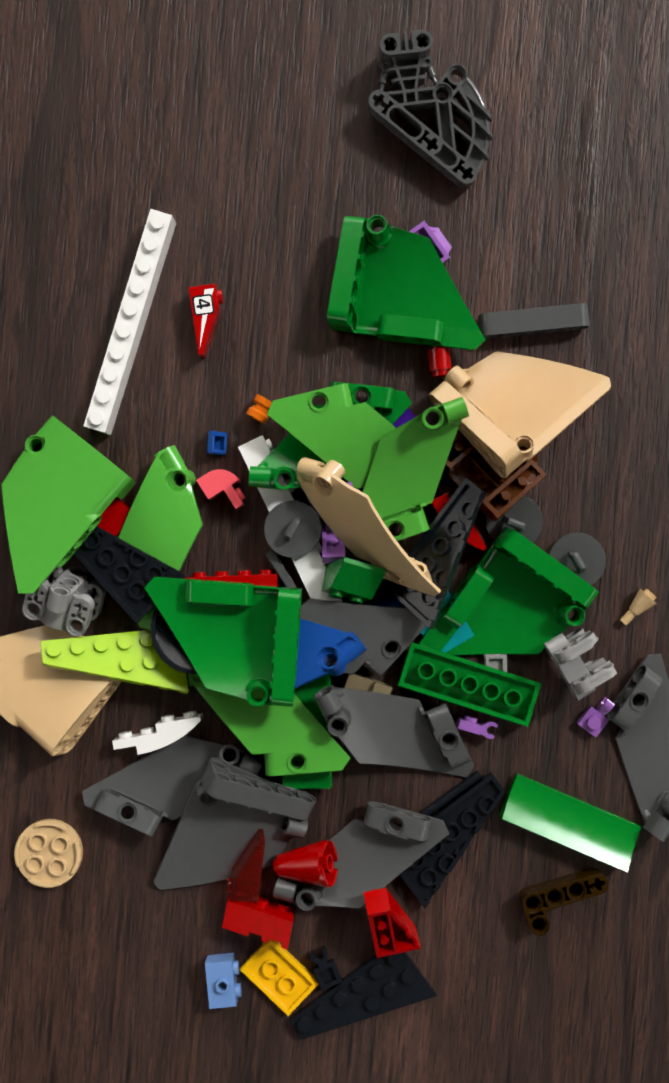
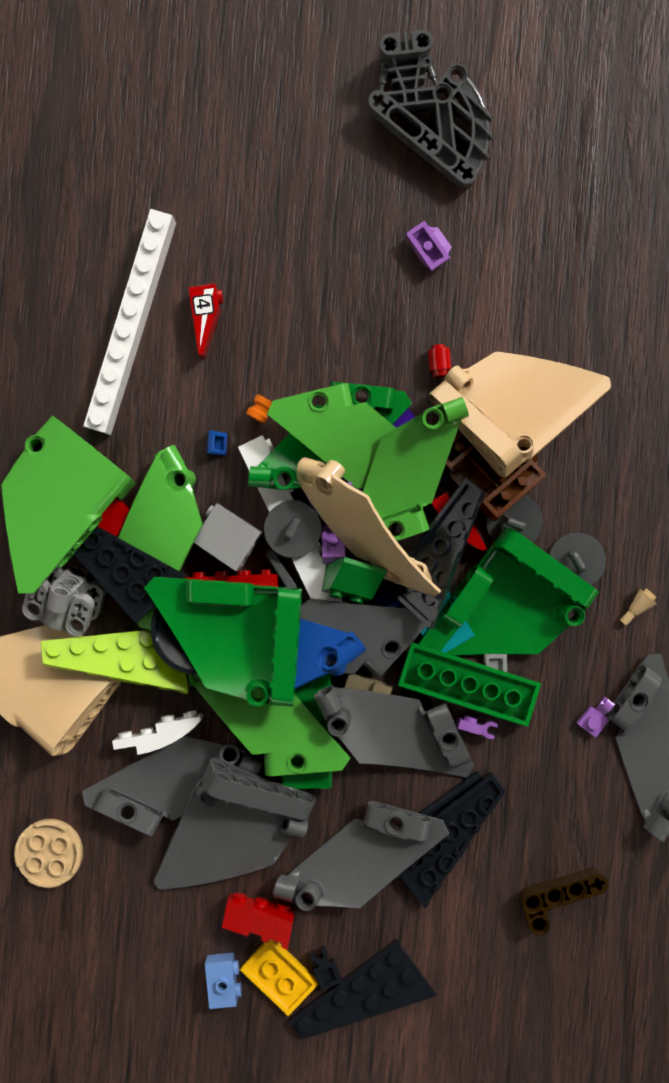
(222, 481): coral brick -> none
(228, 537): none -> light grey slope
(247, 871): clear red slope -> none
(309, 864): red cone -> none
(389, 924): red wedge -> none
(396, 289): green panel -> none
(534, 321): dark grey beam -> none
(570, 822): green arch -> none
(579, 676): light grey piece -> none

